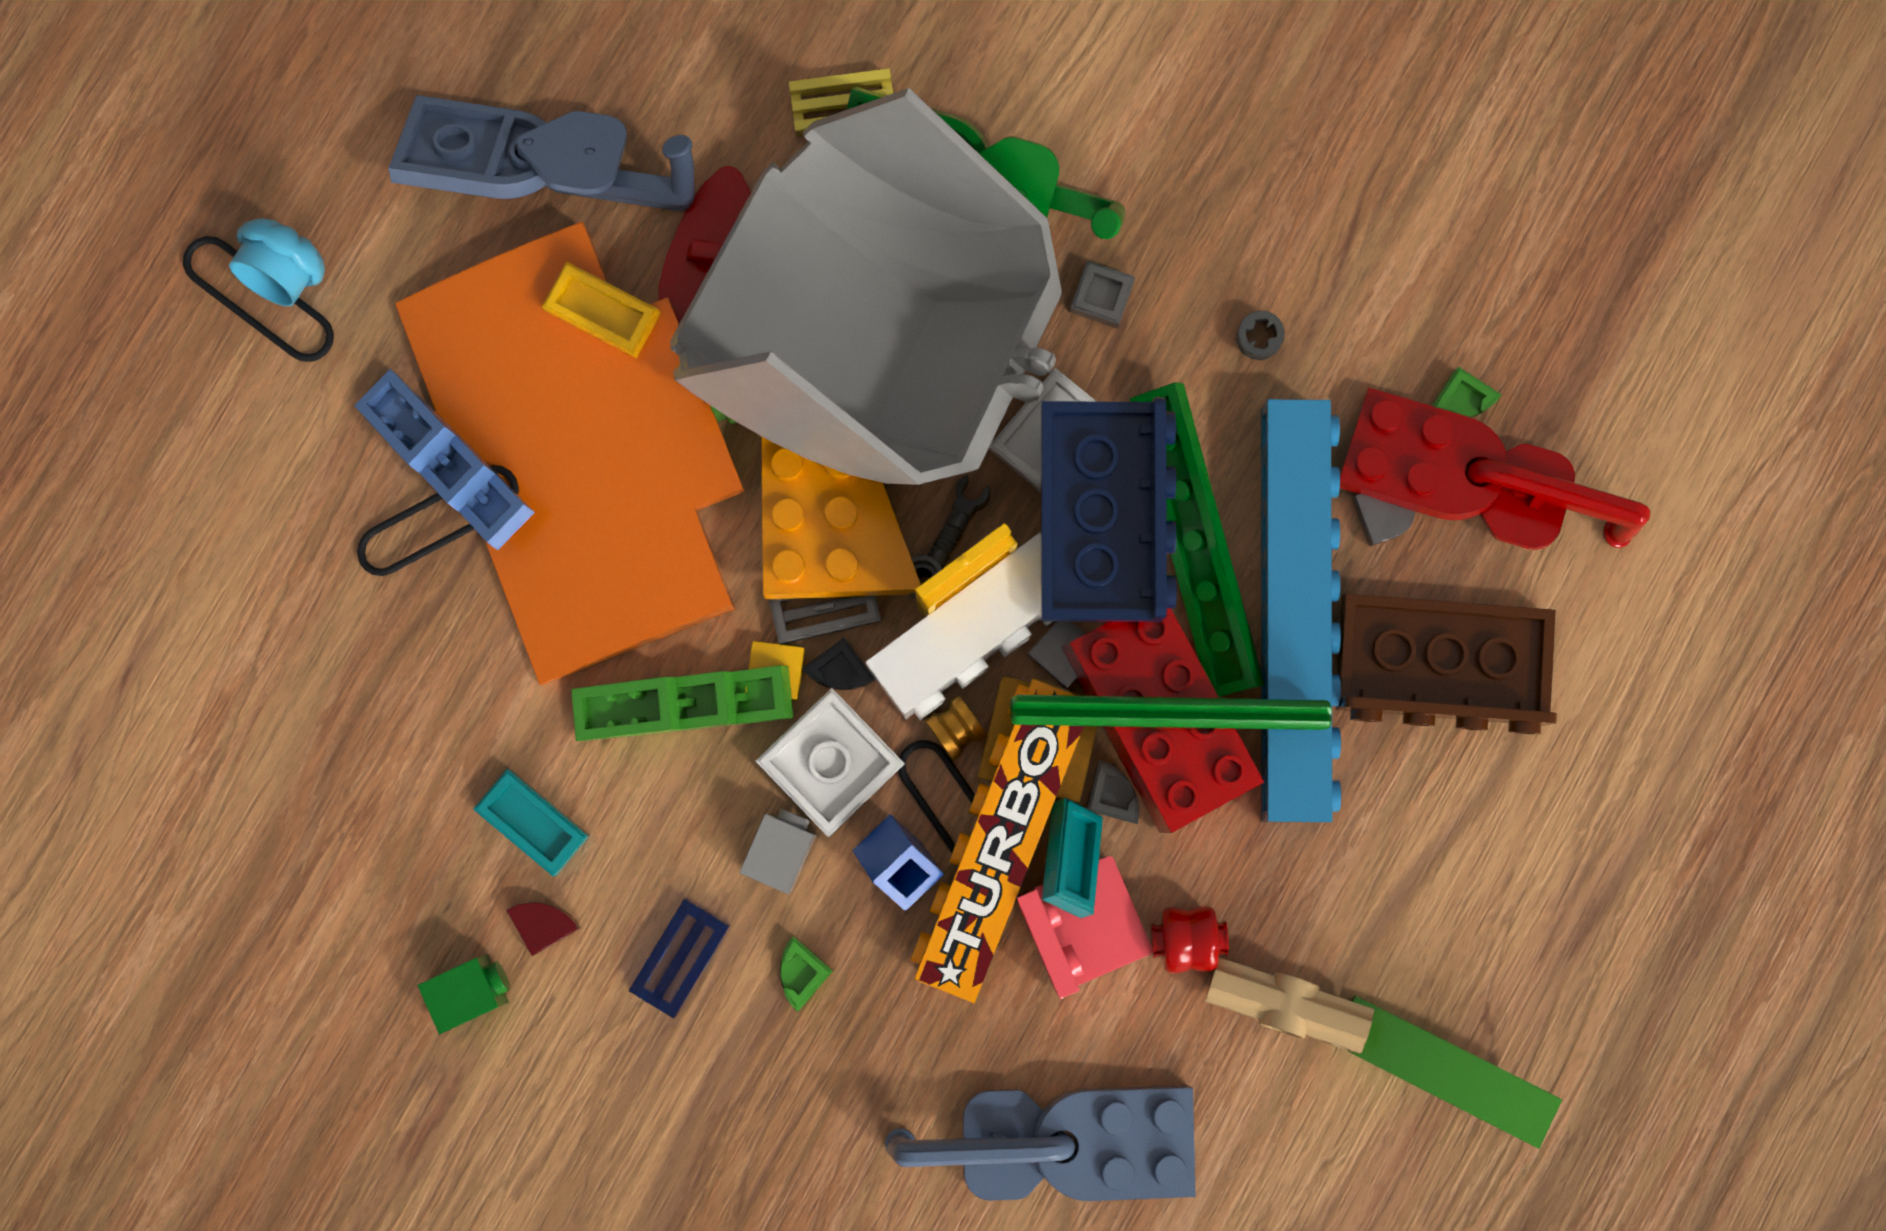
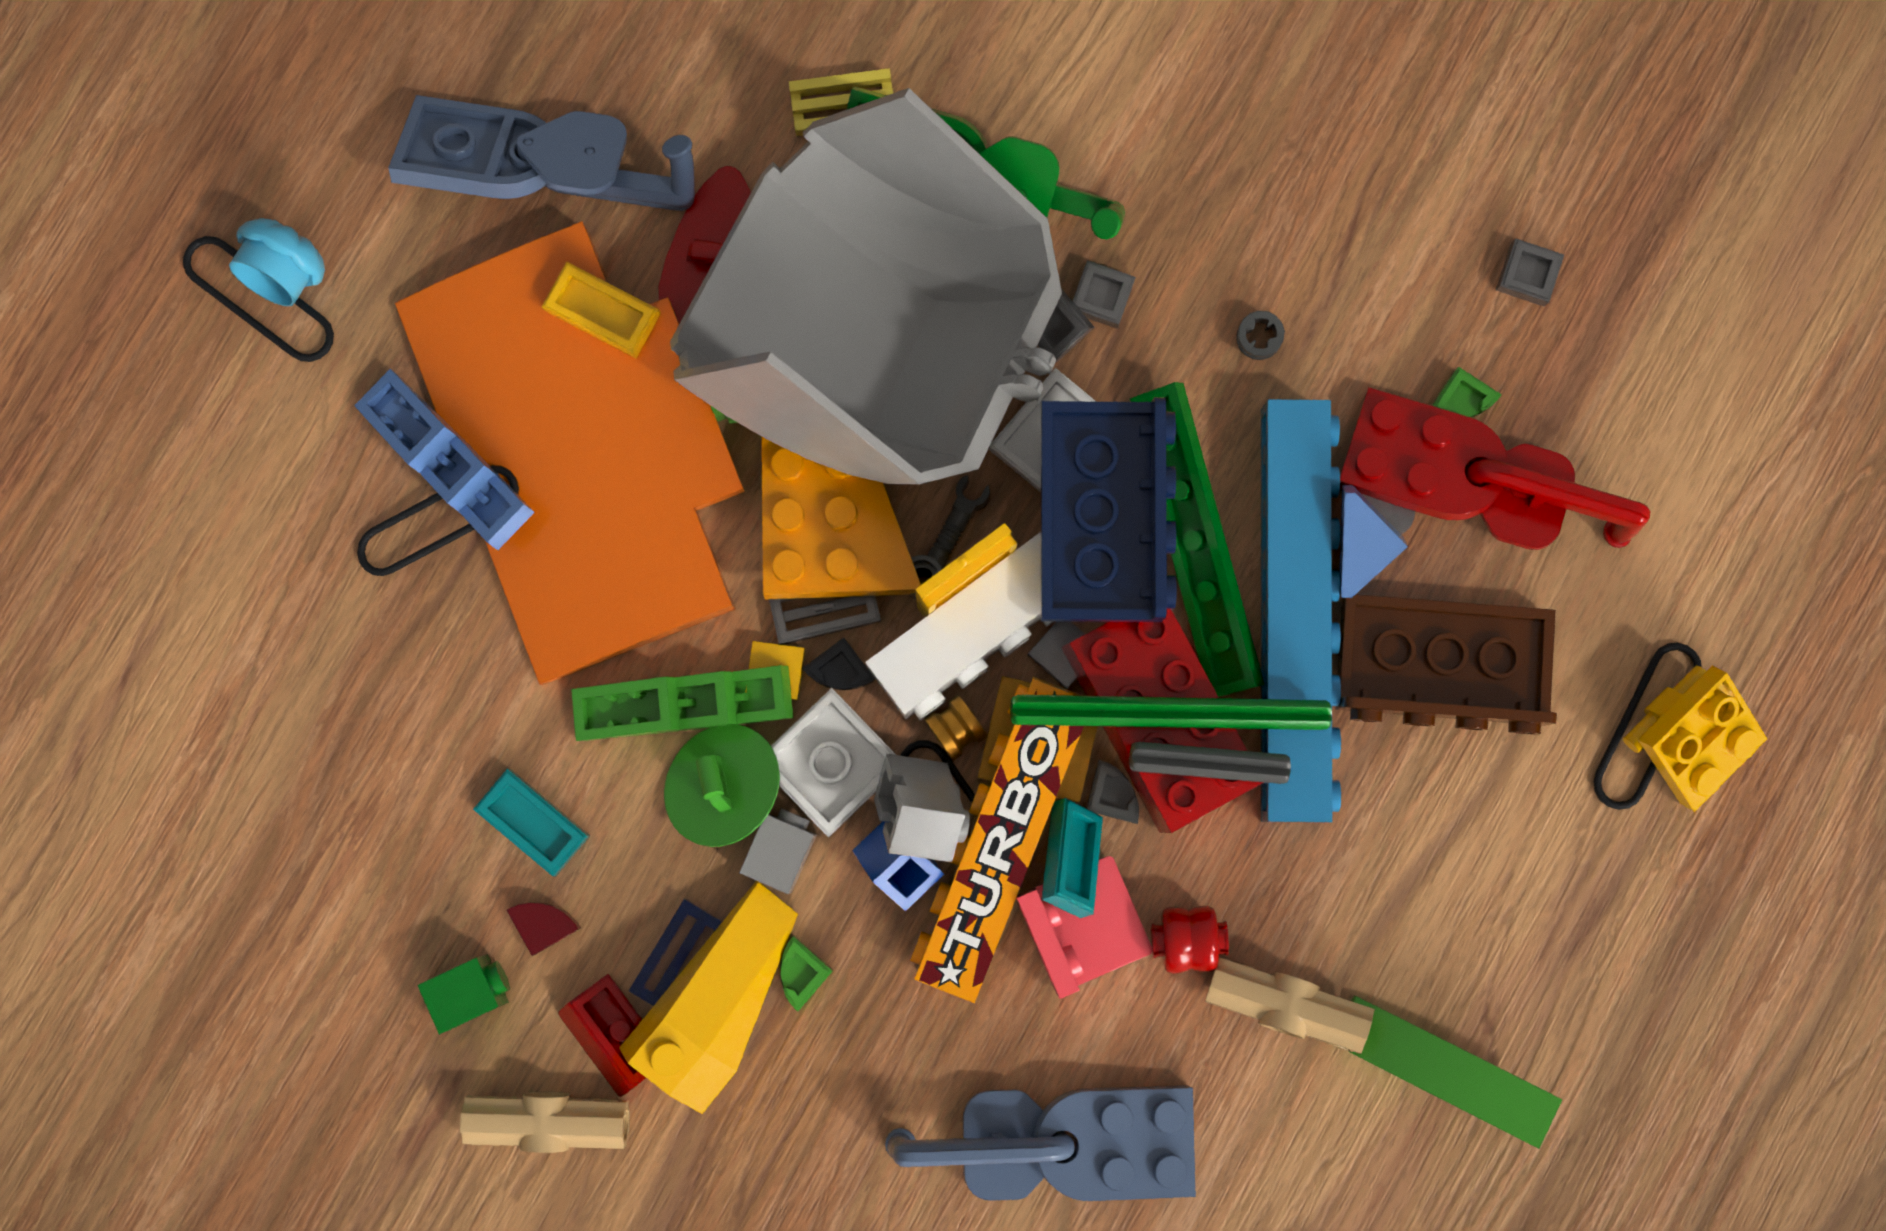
(545, 1122): none -> tan piece
(601, 1023): none -> red slope
(706, 1016): none -> yellow wedge
(721, 785): none -> bright green shield
(921, 808): none -> light grey brick
(1064, 328): none -> flat silver tile
(1209, 762): none -> dark grey axle
(1366, 542): none -> medium blue slope
(1530, 272): none -> flat silver tile
(1624, 723): none -> black piece
(1697, 734): none -> yellow plate

